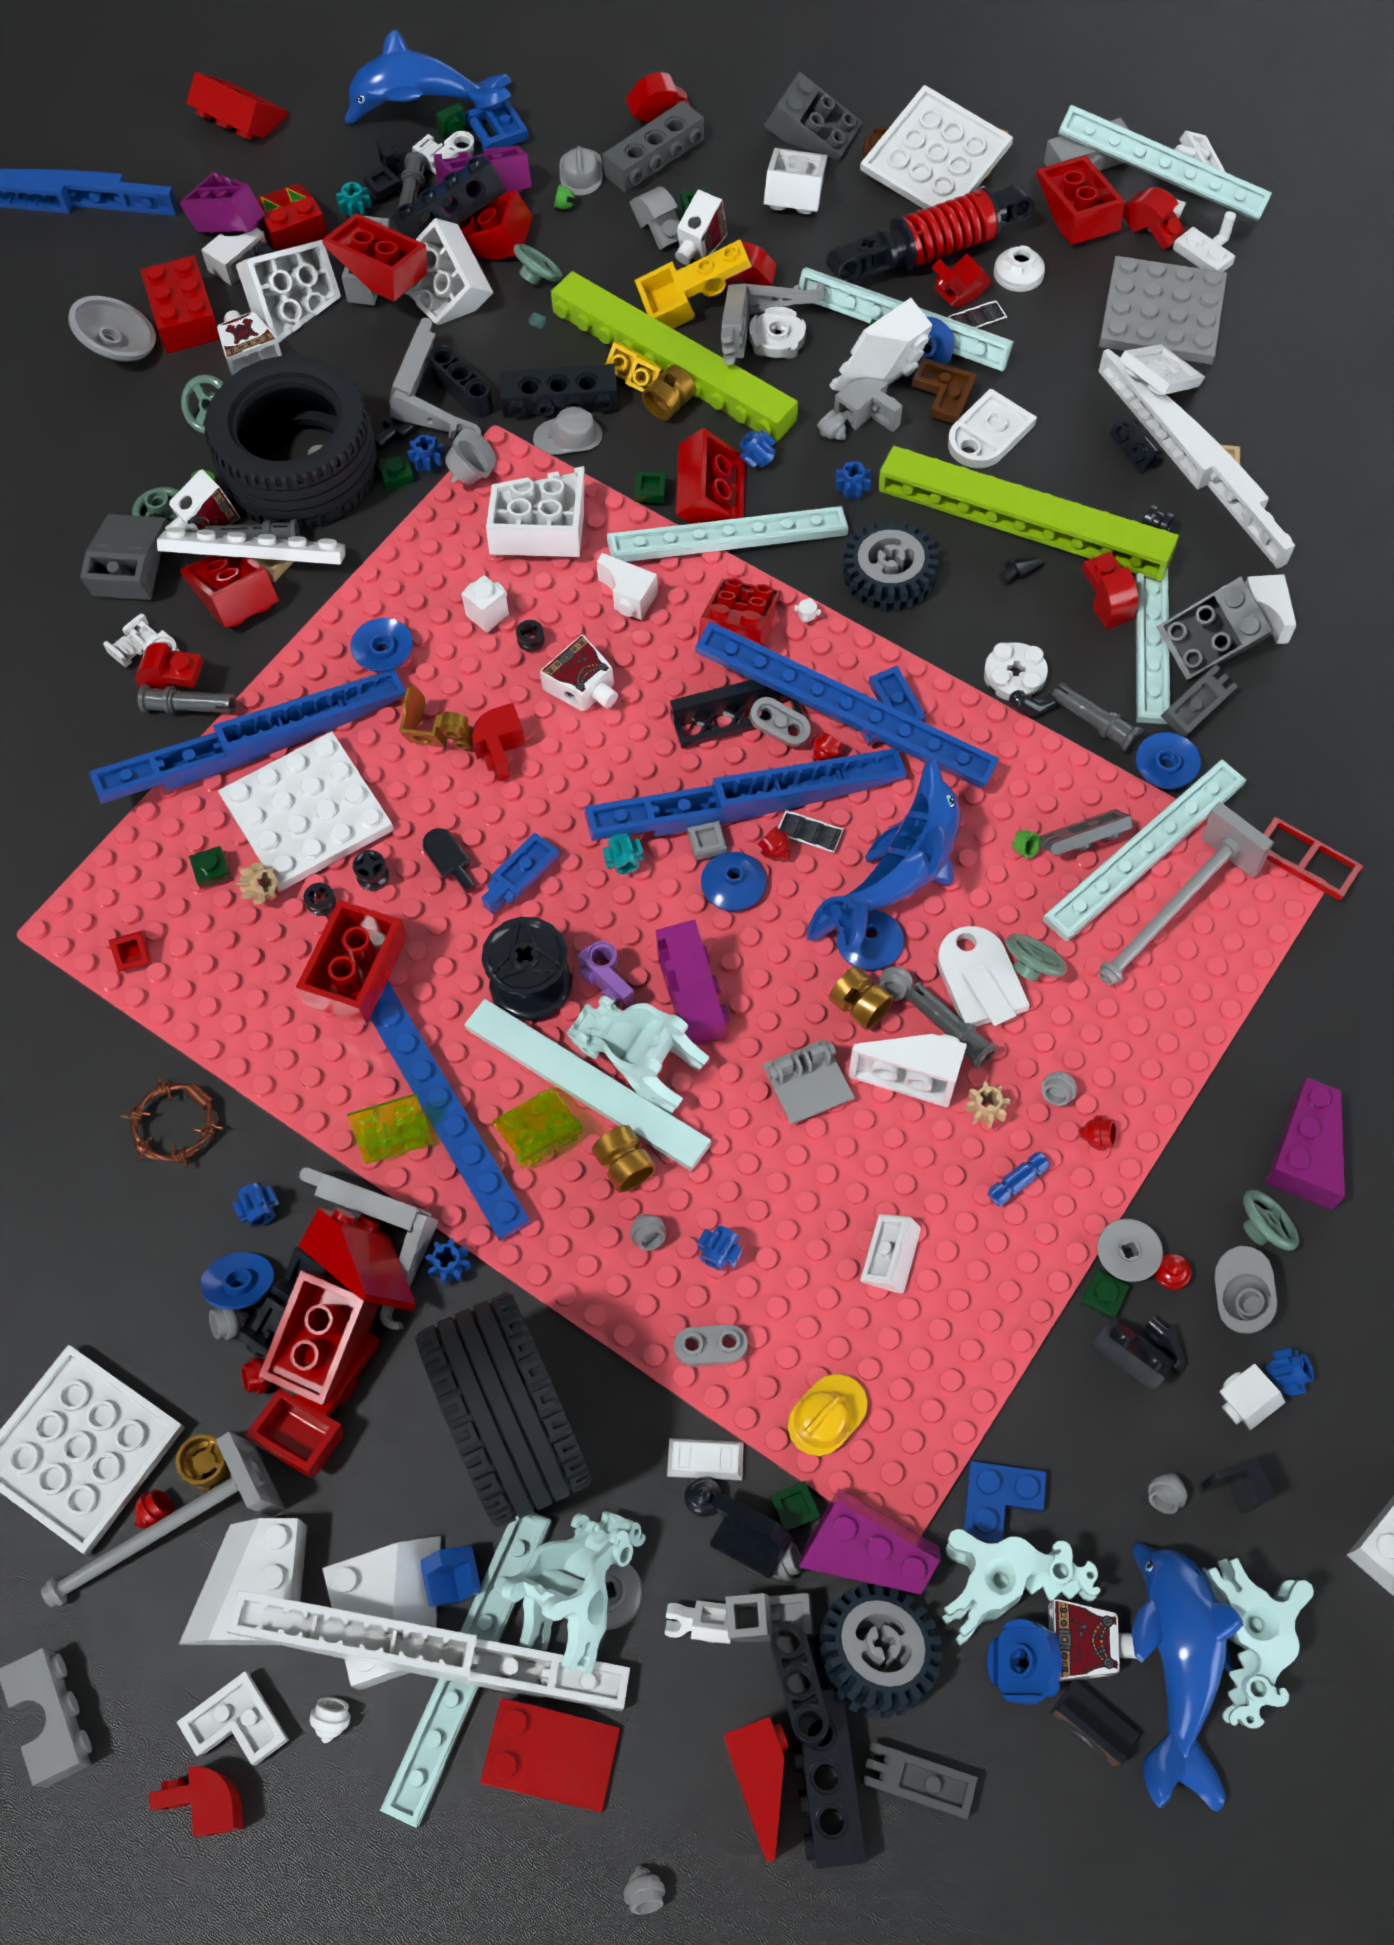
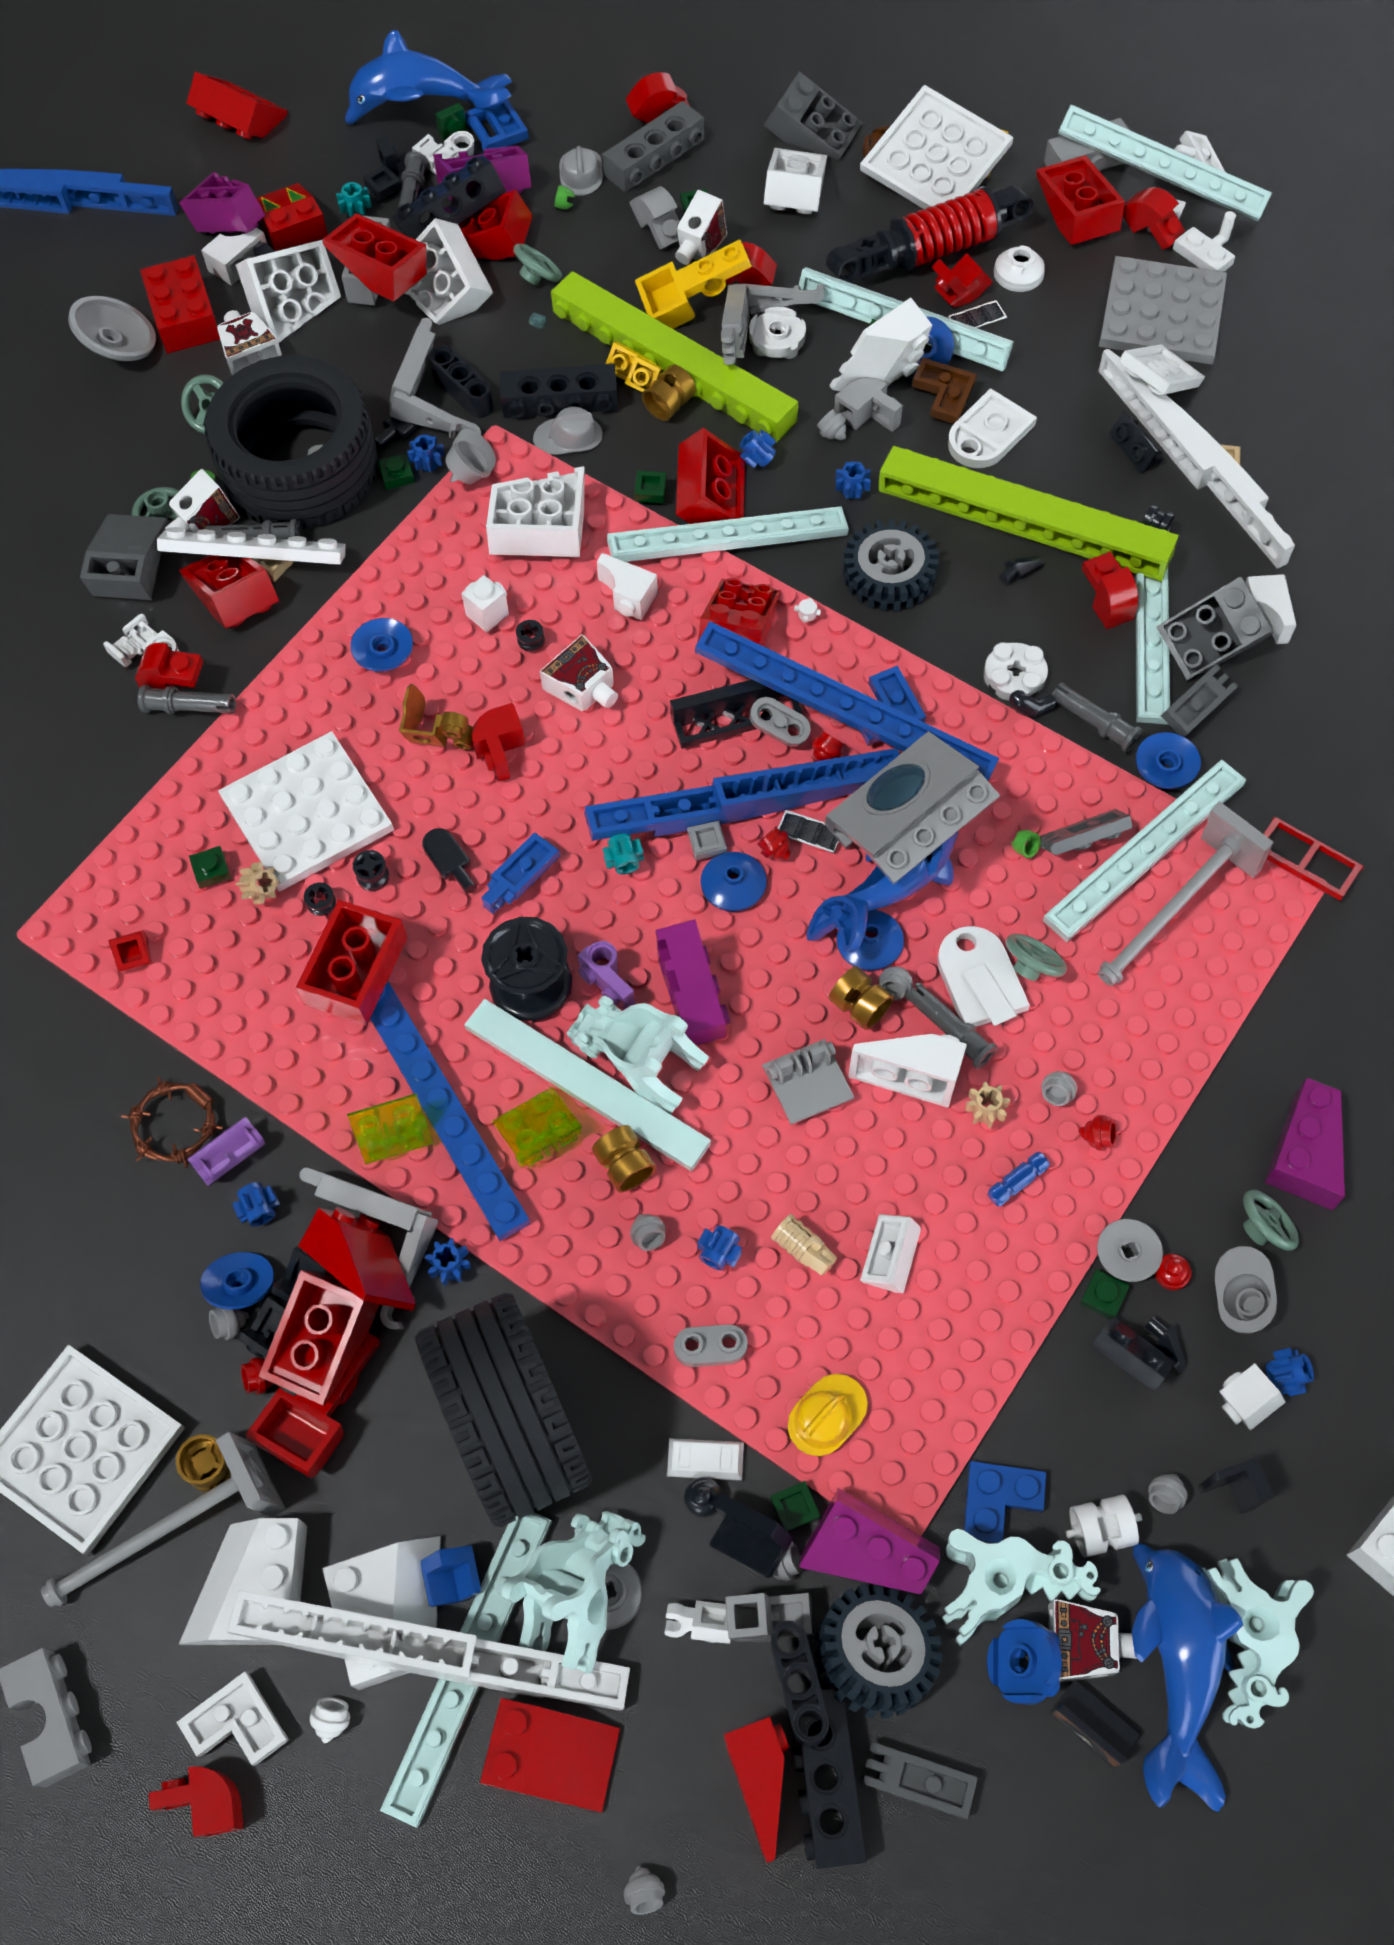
(152, 1508): red plate -> none
(226, 1151): none -> medium lavender hinge
(247, 738): blue slope -> none
(803, 1245): none -> tan hinge
(912, 806): none -> light grey panel
(1104, 1525): none -> white wheel

